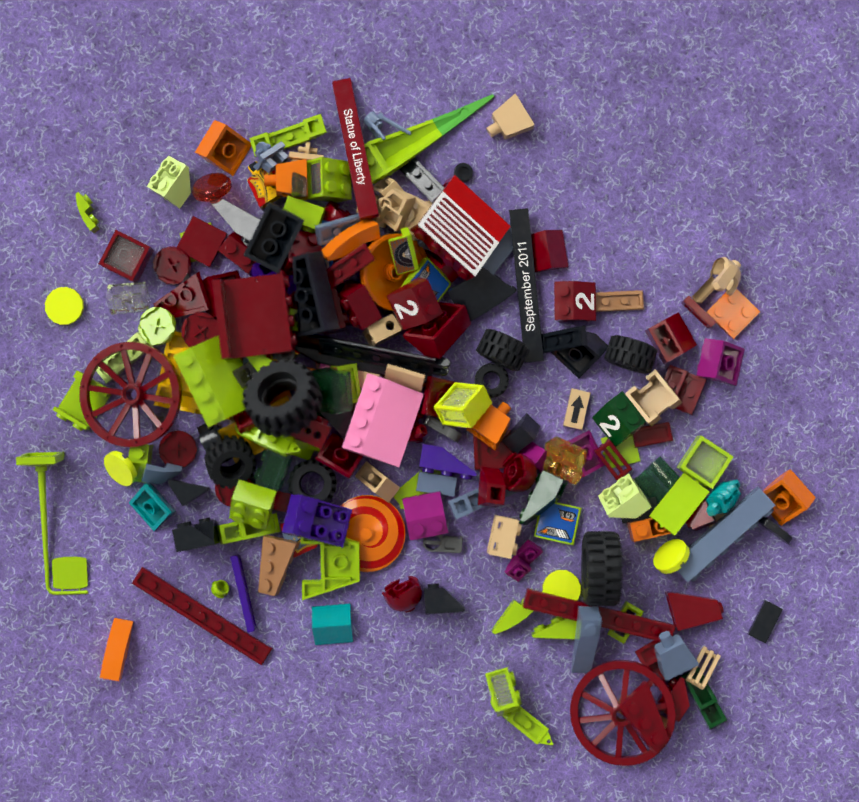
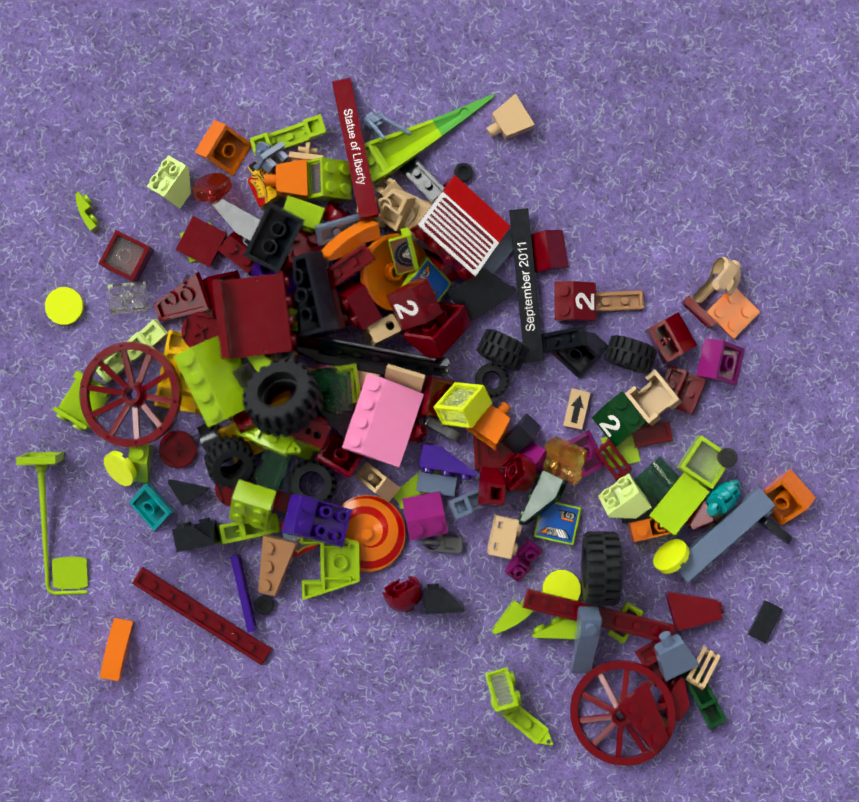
(157, 326): tile -> none
(159, 475): sand blue slope -> none
(172, 265): dark red tile -> none
(220, 588): lime plate -> none
(264, 604): none -> black tile
(299, 185): clear smoke slope -> none
(332, 624): teal slope -> none
(727, 457): none -> black tile

